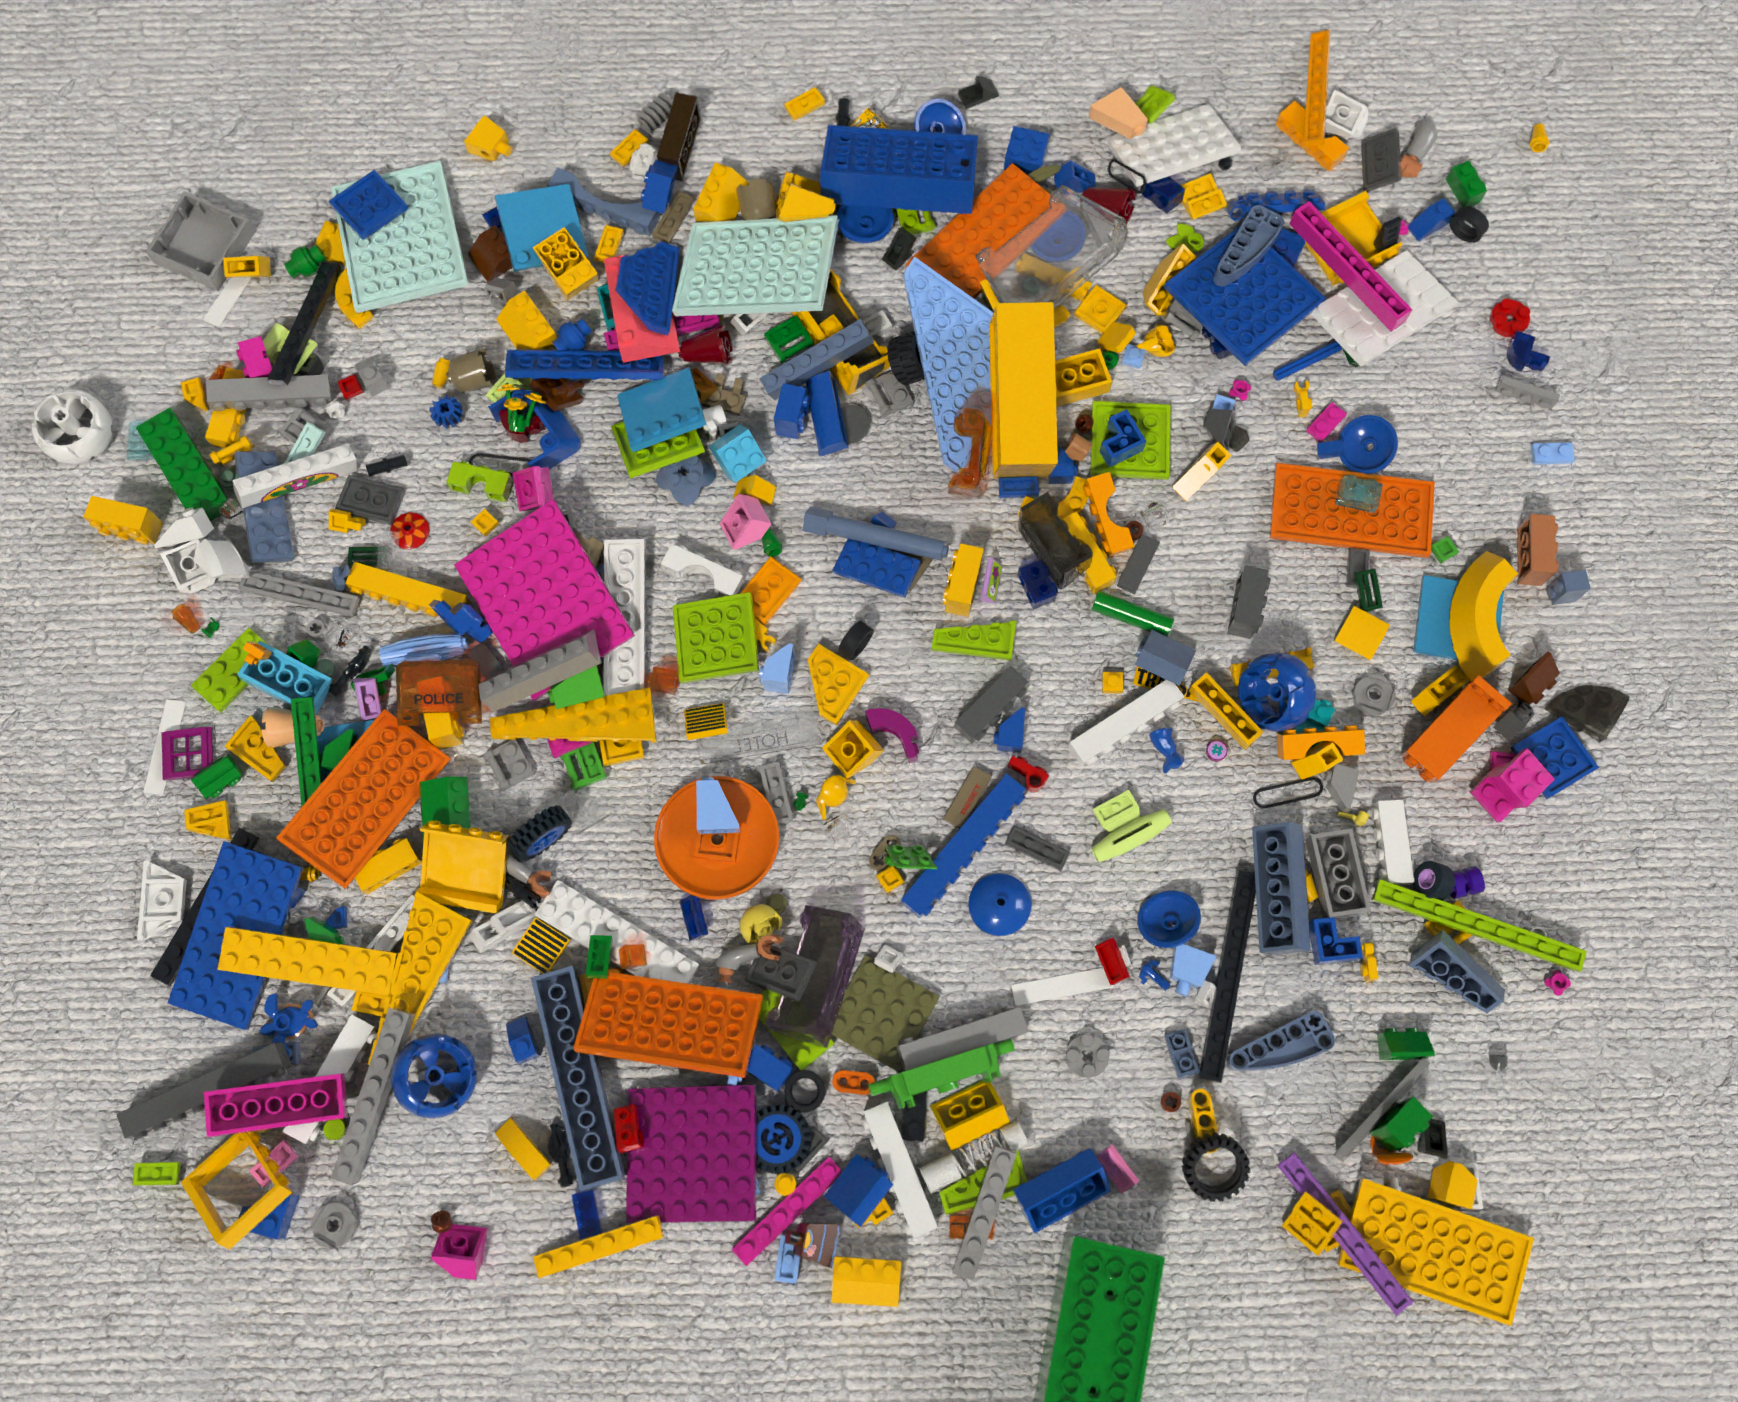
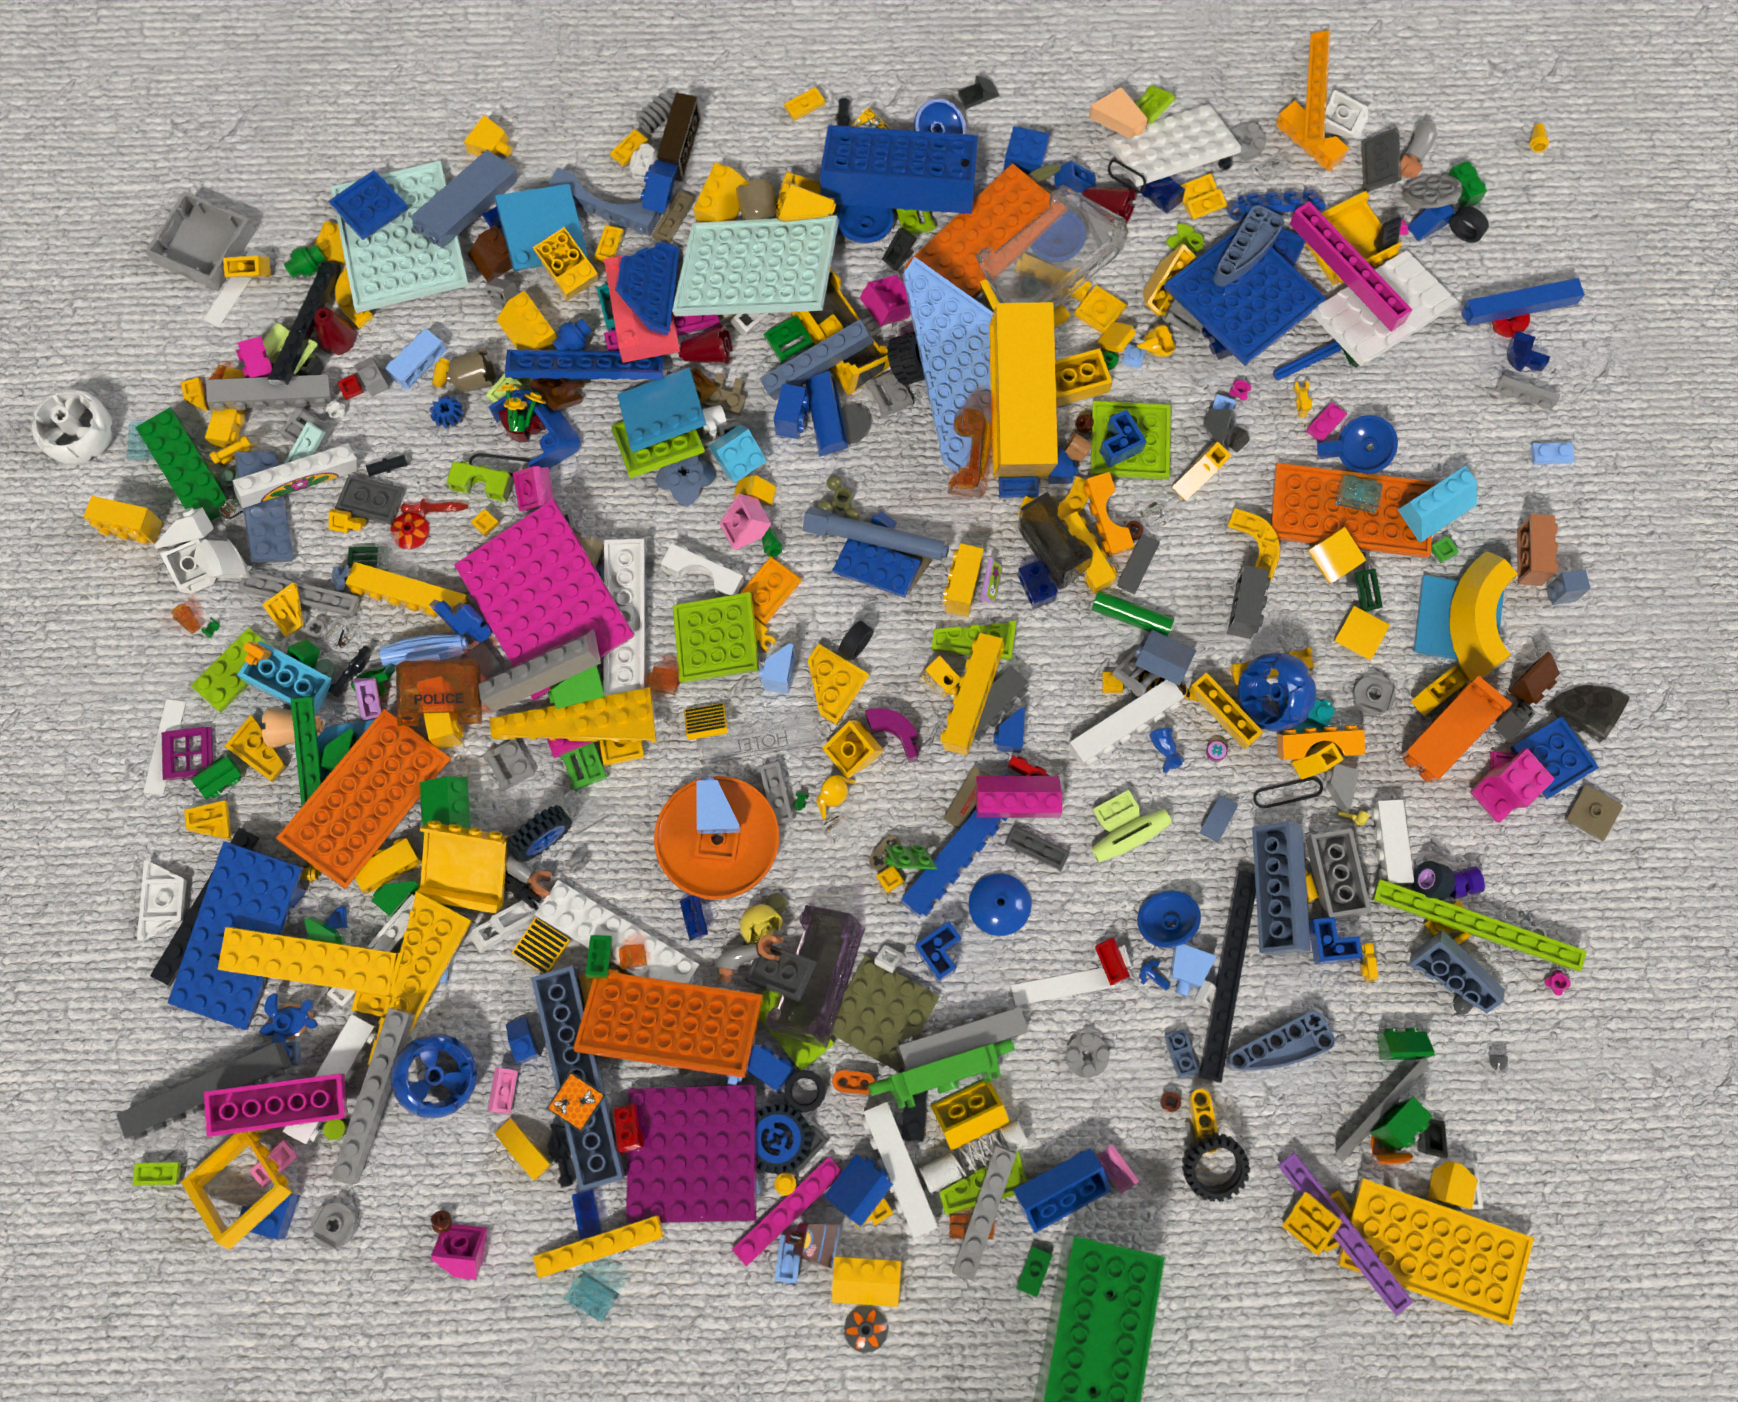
(286, 610): none -> yellow wing
(333, 332): none -> dark red cone
(394, 895): none -> green slope
(416, 358): none -> light blue brick
(425, 507): none -> clear red sword
(463, 199): none -> sand blue brick
(502, 1090): none -> bright pink plate
(575, 864): none -> light grey bush
(576, 1102): none -> tile
(591, 1296): none -> clear light blue brick
(834, 483): none -> olive piece
(865, 1317): none -> dark grey dish
(886, 300): none -> dark pink container
(934, 948): none -> blue brick
(937, 673): none -> yellow torso
(973, 694): none -> yellow brick
(1018, 797): none -> dark pink slope
(1034, 1271): none -> green plate
(1128, 673): none -> light grey plate
(1218, 819): none -> sand blue slope
(1254, 135): none -> light grey plate
(1265, 536): none -> yellow plate
(1336, 555): none -> yellow slope
(1432, 191): none -> light grey tile
(1441, 504): none -> medium azure slope
(1462, 1006): none -> dark grey hinge
(1522, 302): none -> blue brick
(1594, 812): none -> dark tan plate

